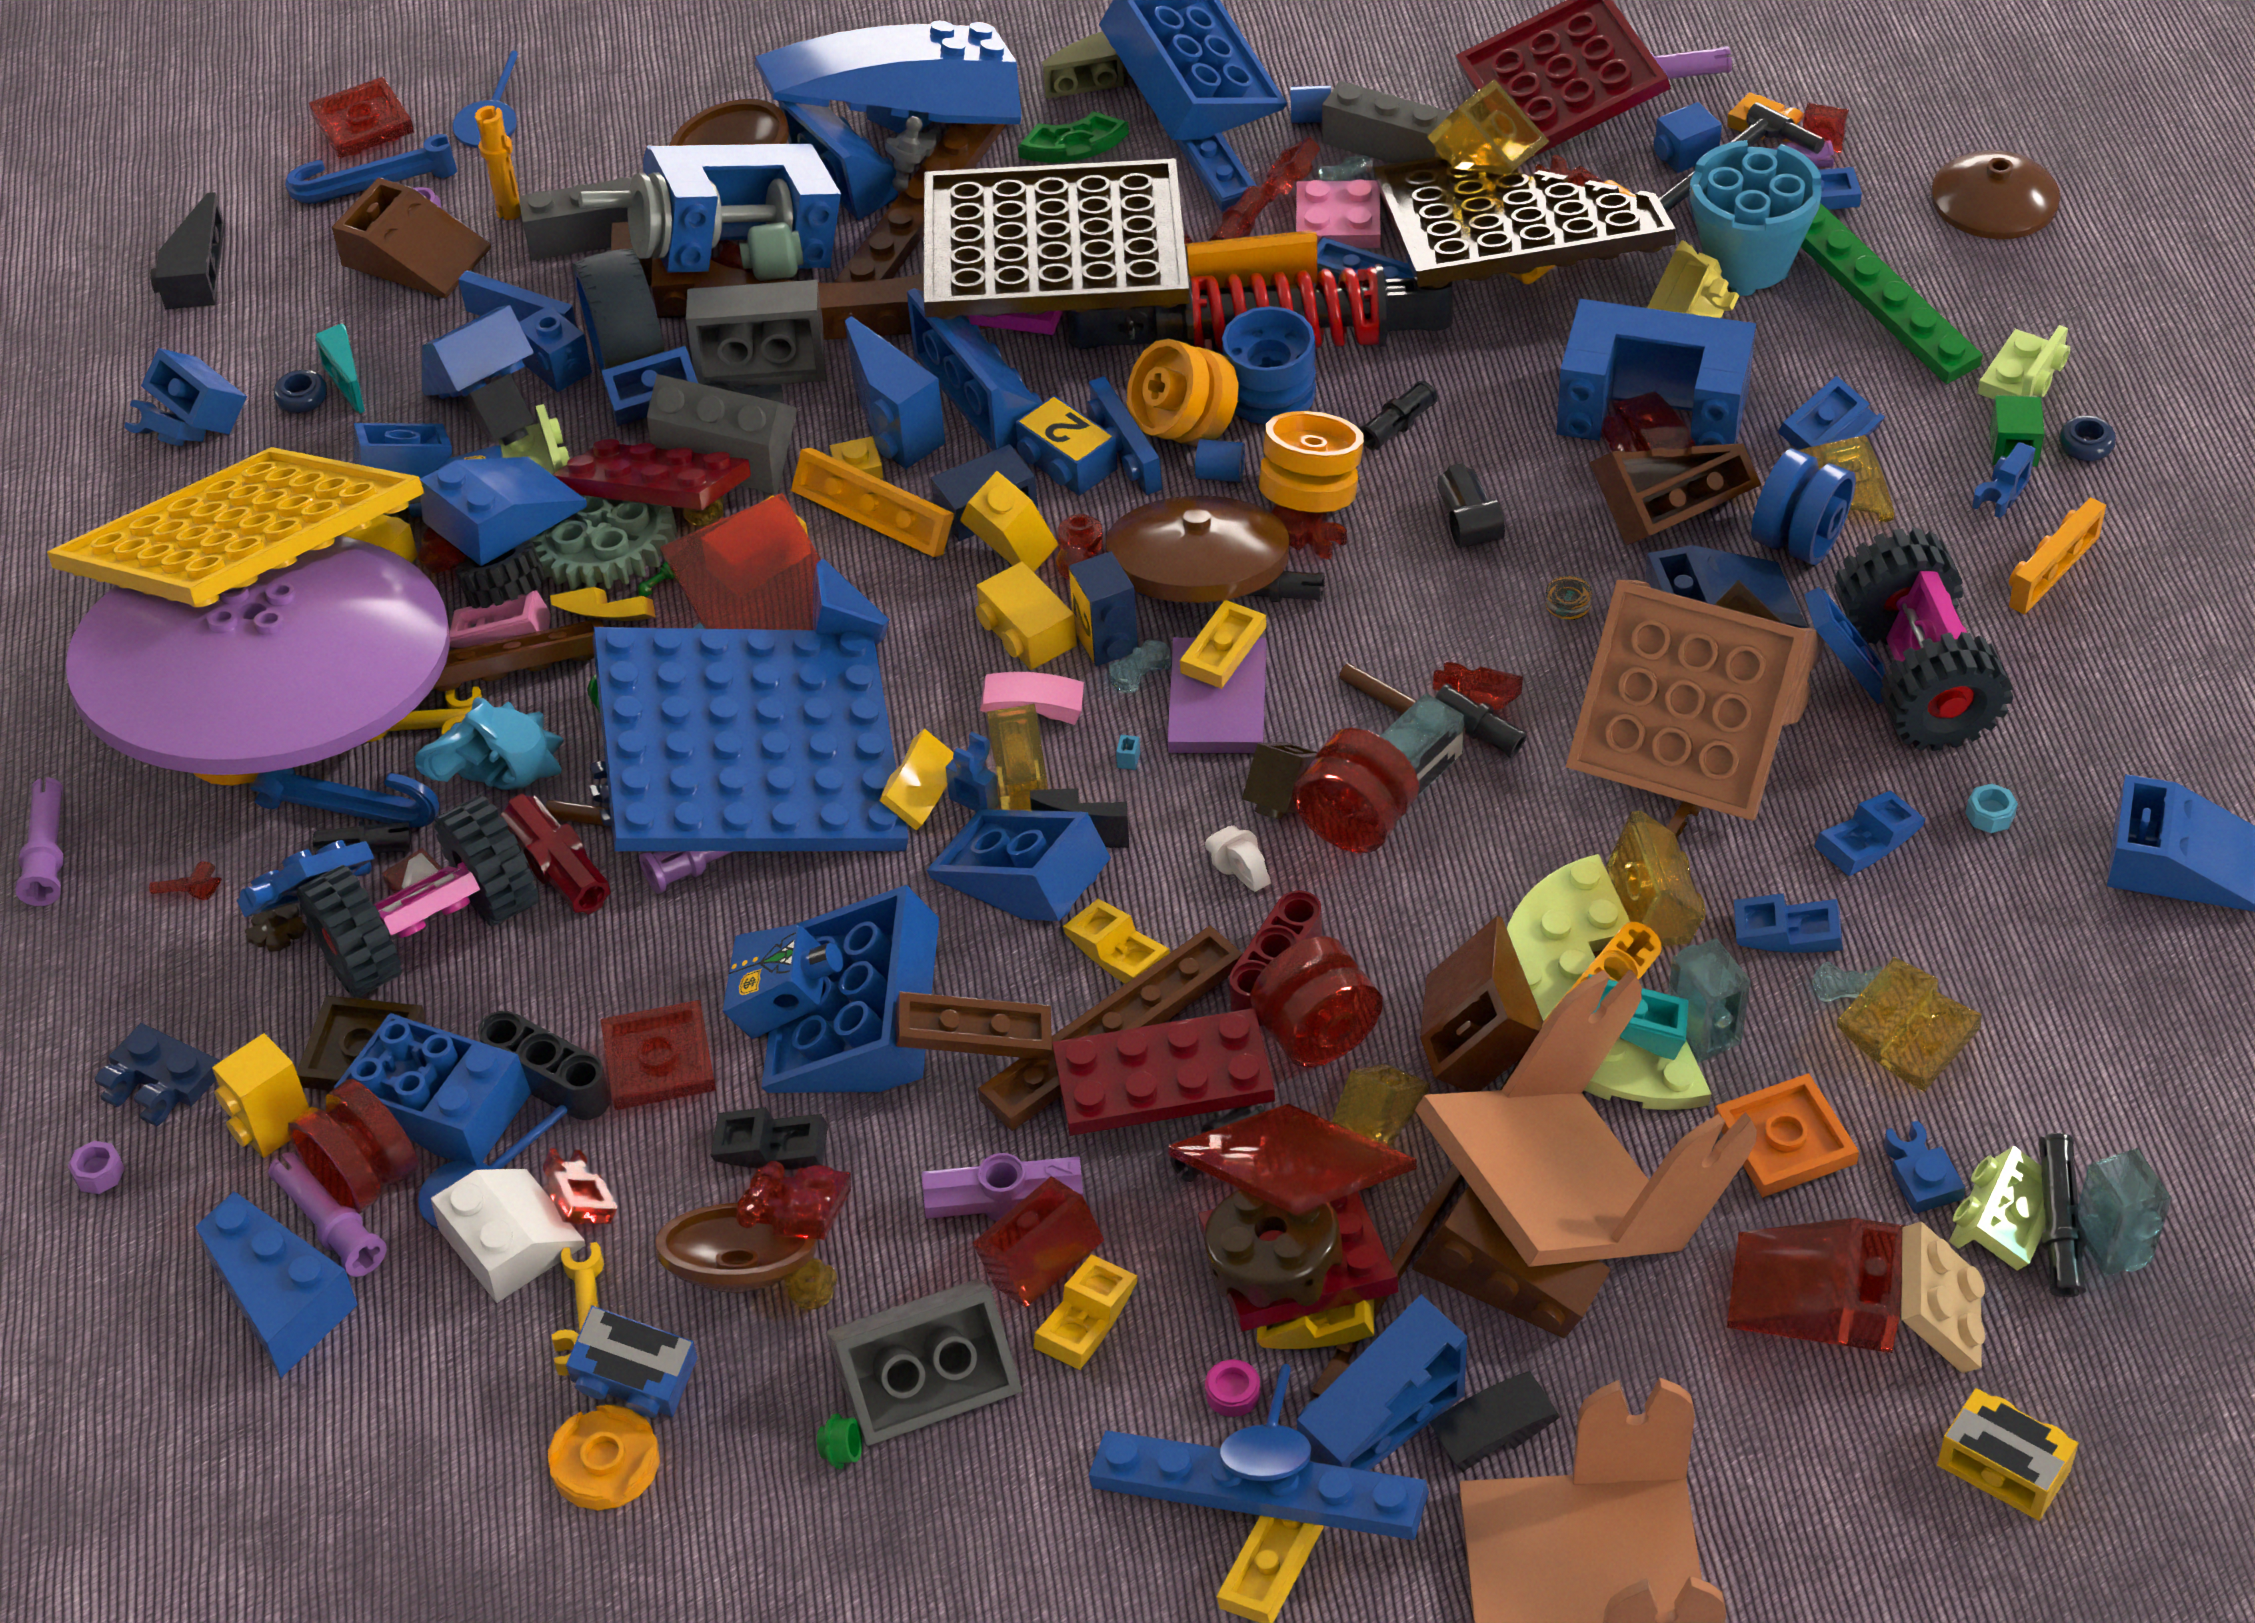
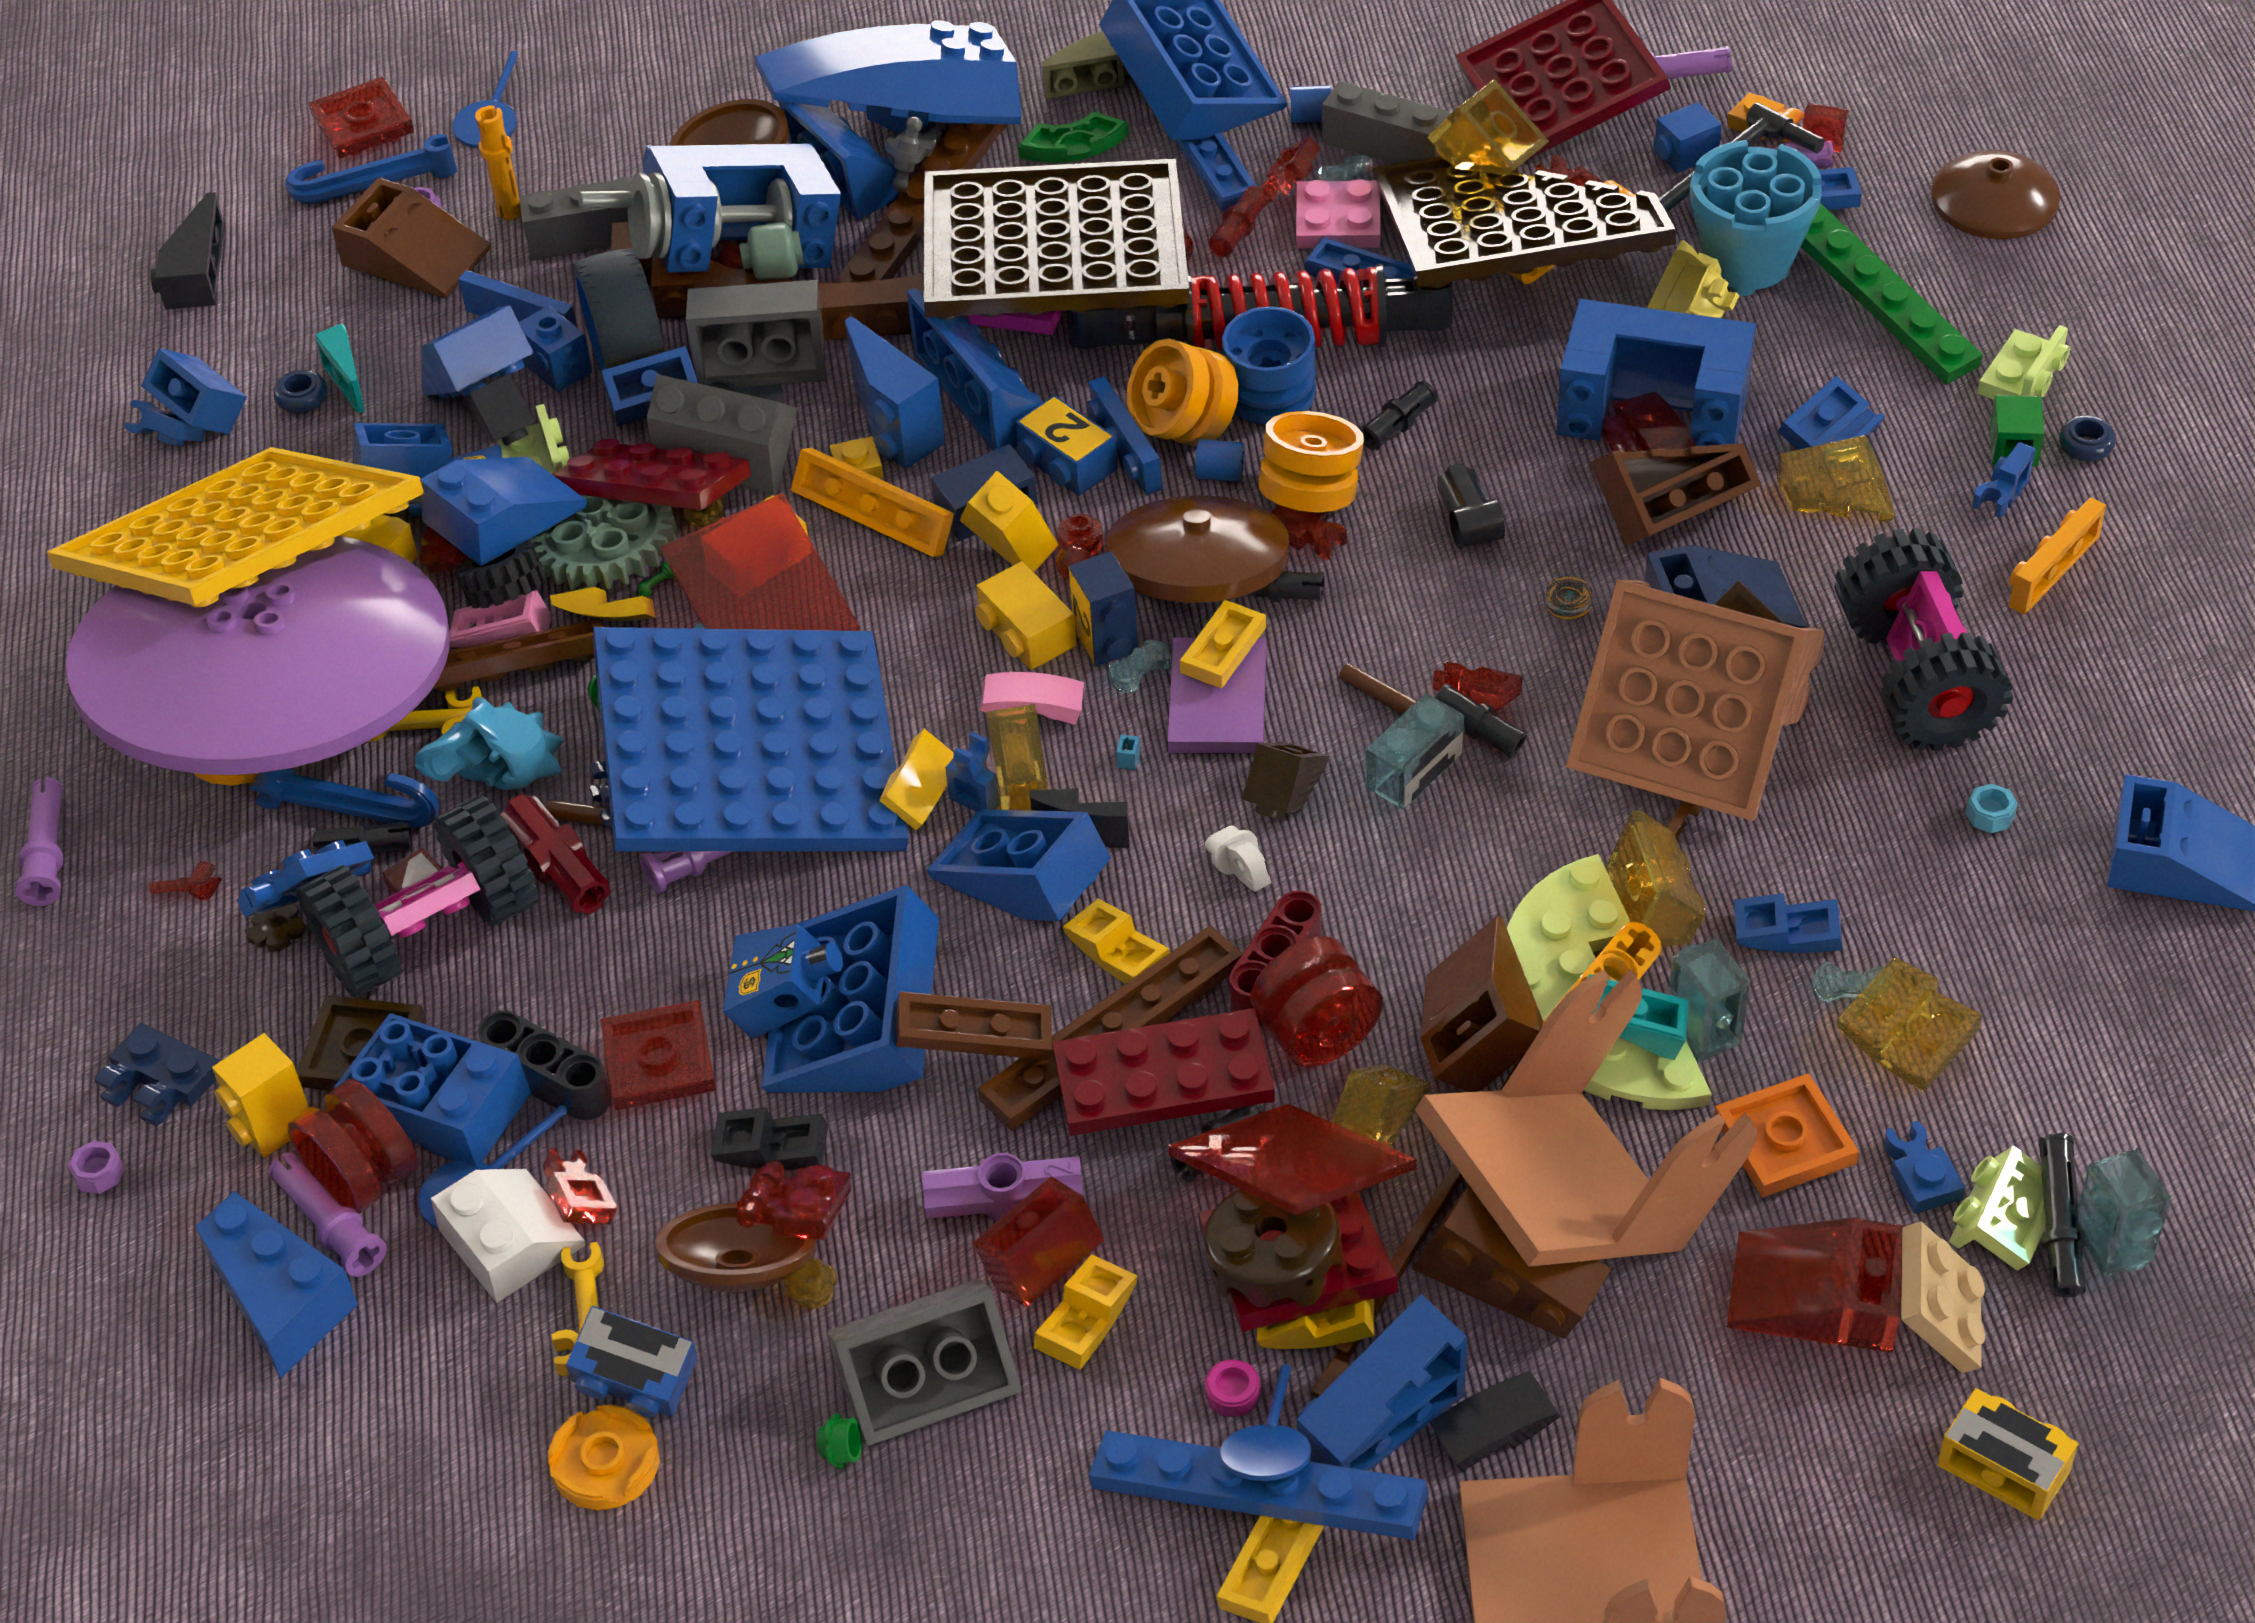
(842, 607): blue slope -> none
(1254, 254): light orange slope -> none
(1355, 790): clear red wheel -> none
(1803, 506): blue wheel -> none
(1846, 642): blue tile -> none
(1871, 834): blue slope -> none

